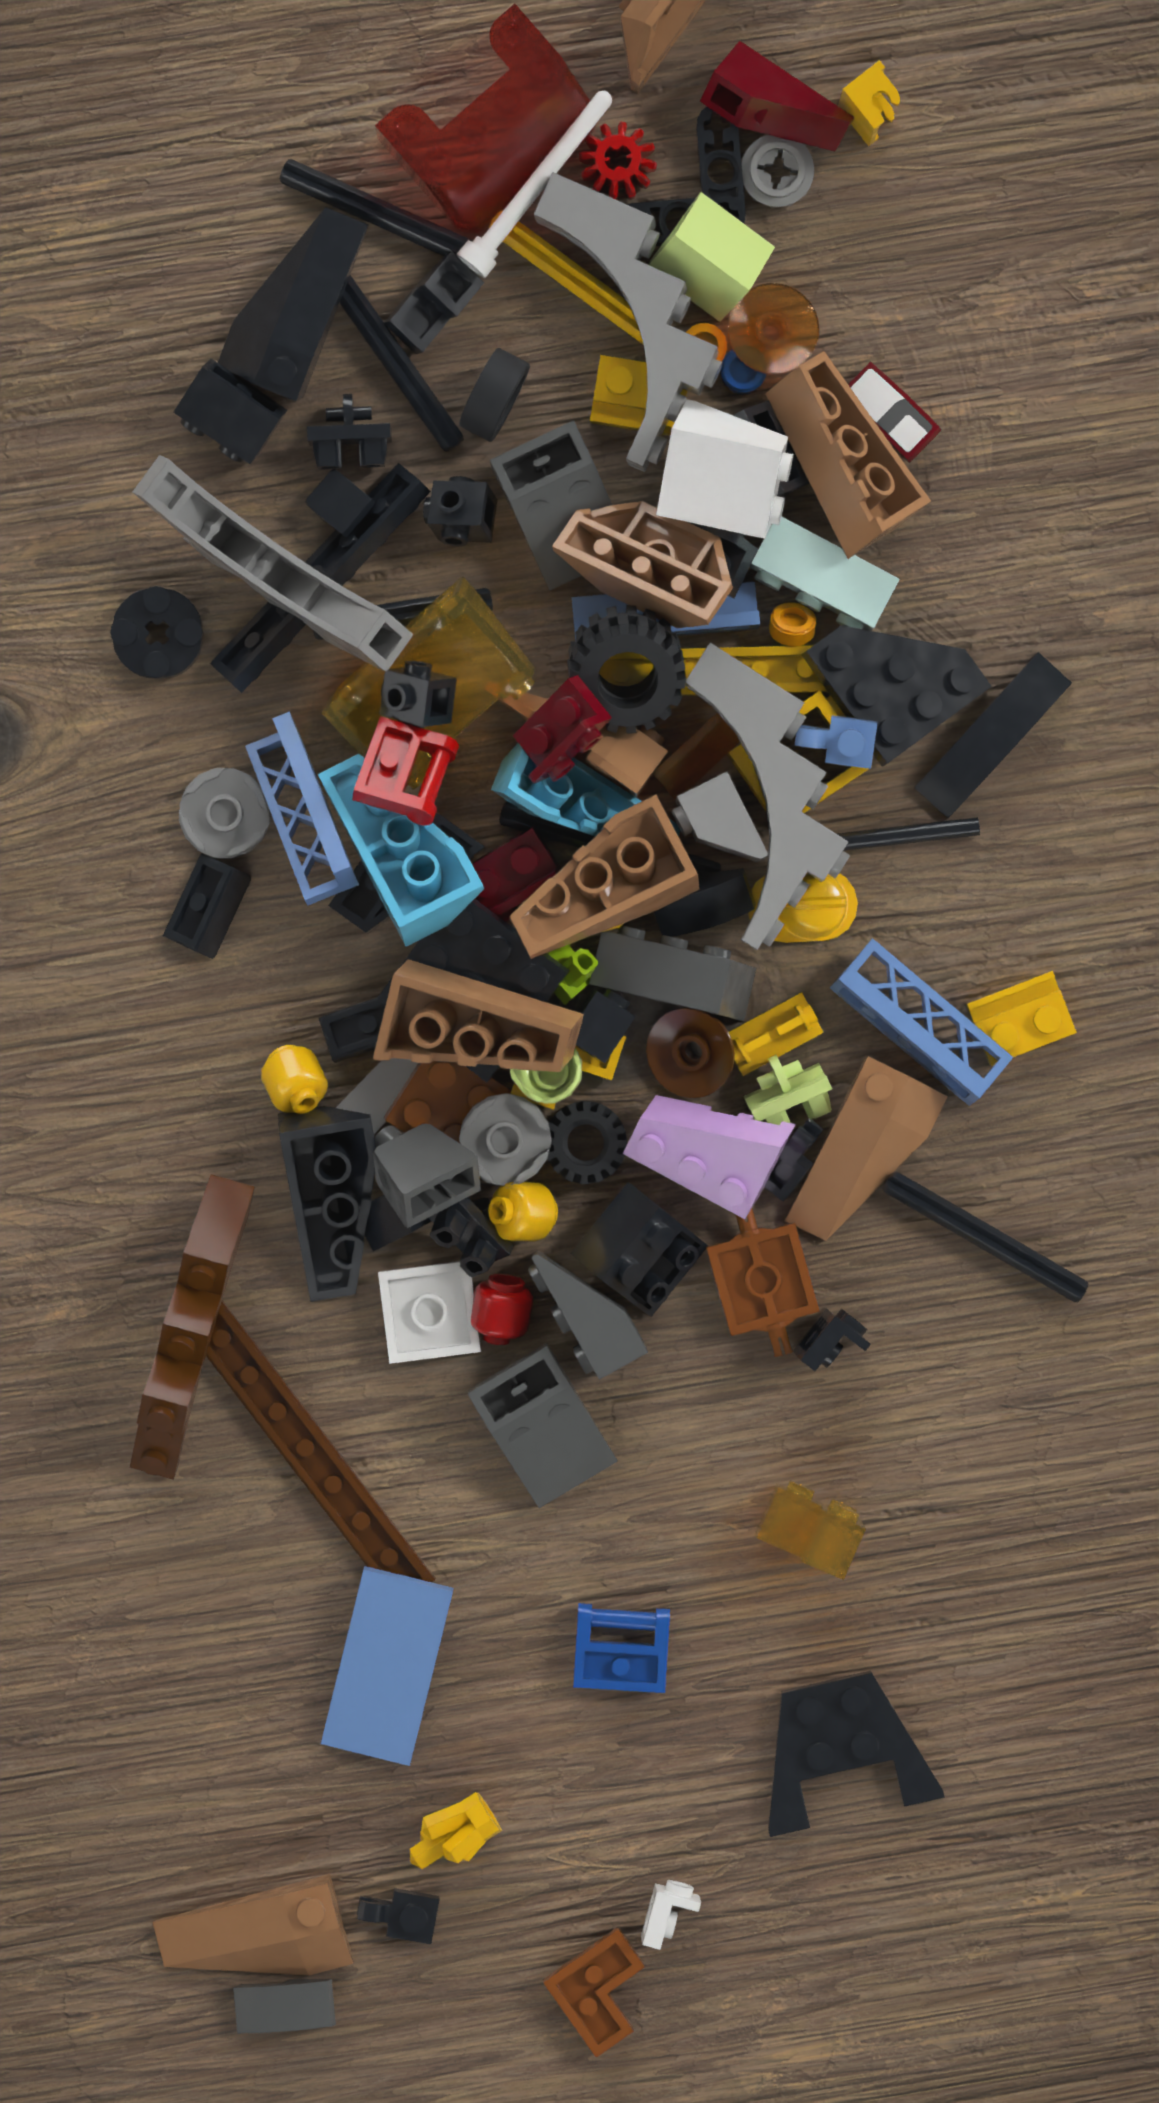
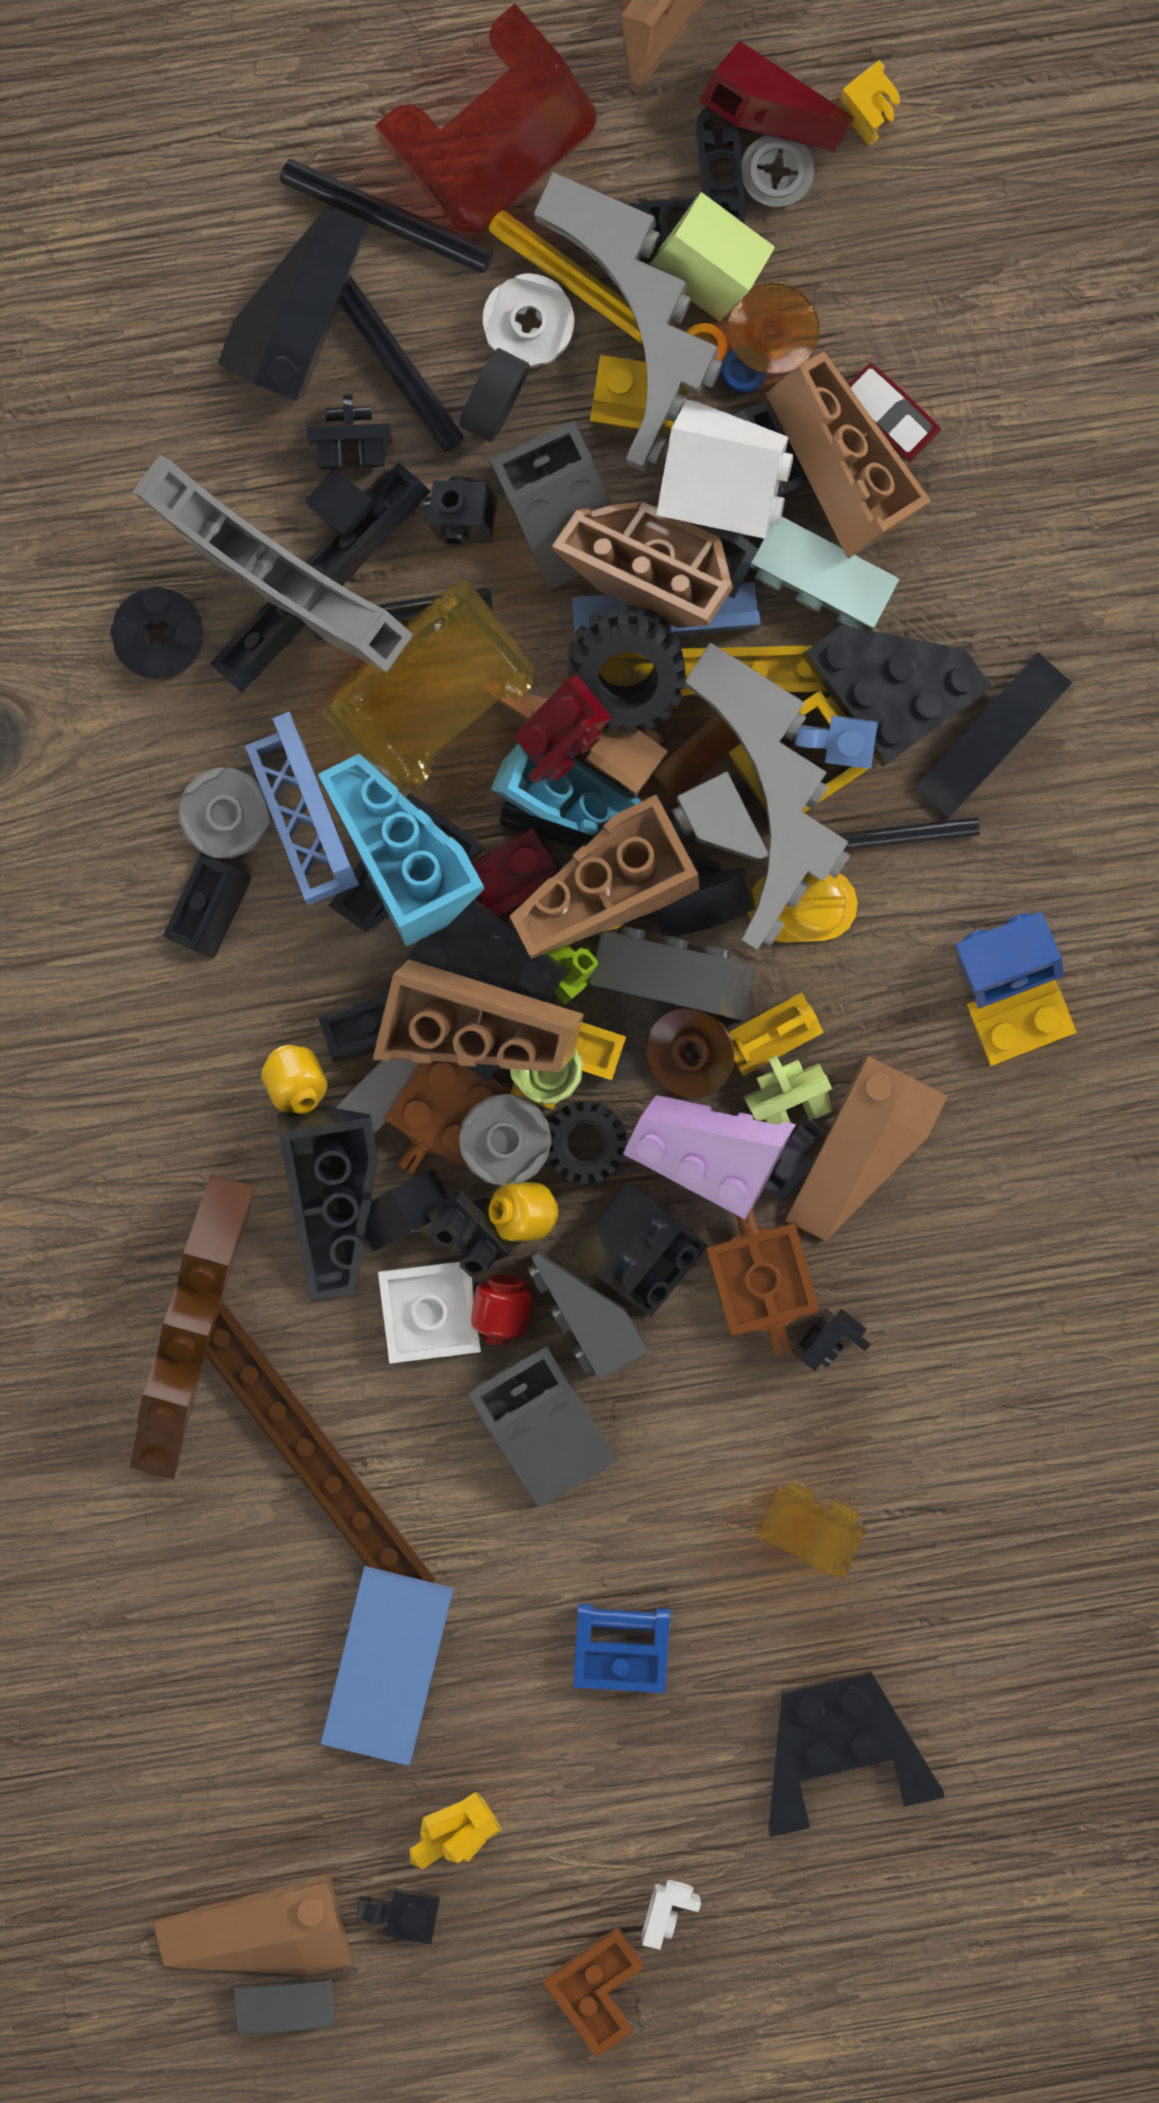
(229, 412): black brick -> none
(390, 766): plate -> none
(418, 695): black brick -> none
(423, 1171): dark grey torso -> none
(433, 302): black slope -> none
(482, 251): white piece -> none
(551, 307): none -> white plate
(603, 1023): black brick -> none
(614, 146): red gear -> none
(792, 624): light orange tile -> none
(909, 1034): medium blue fence -> none
(985, 1236): black axle -> none
(1009, 959): none -> blue brick

